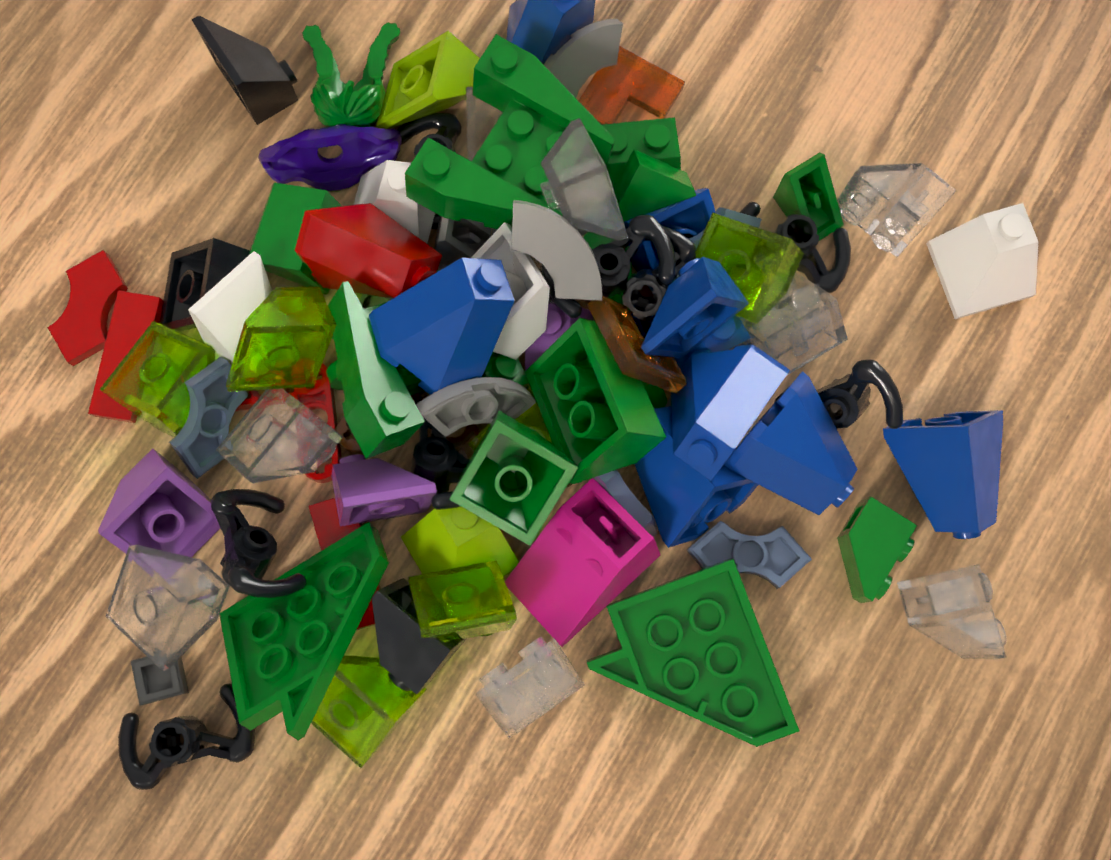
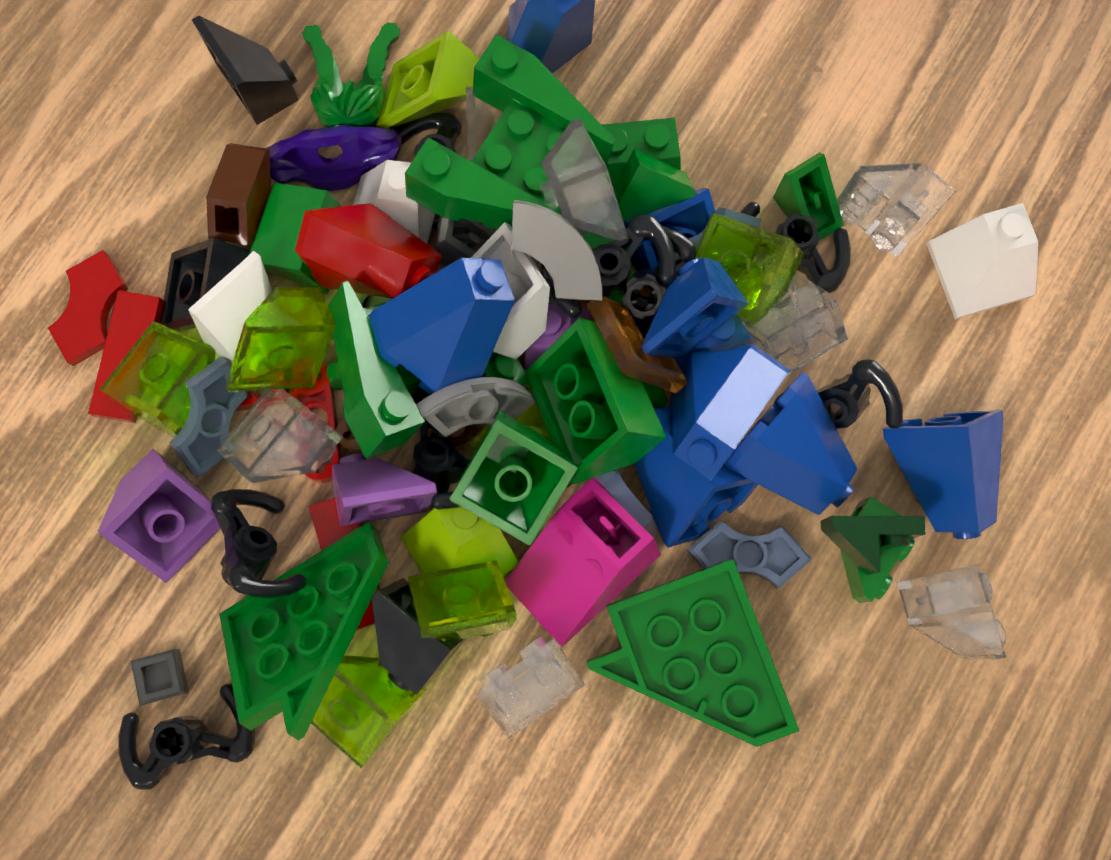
(165, 602): clear slope -> none
(238, 193): none -> reddish brown slope
(586, 53): light grey tile -> none
(630, 81): clear orange tile -> none
(861, 534): none -> dark green slope

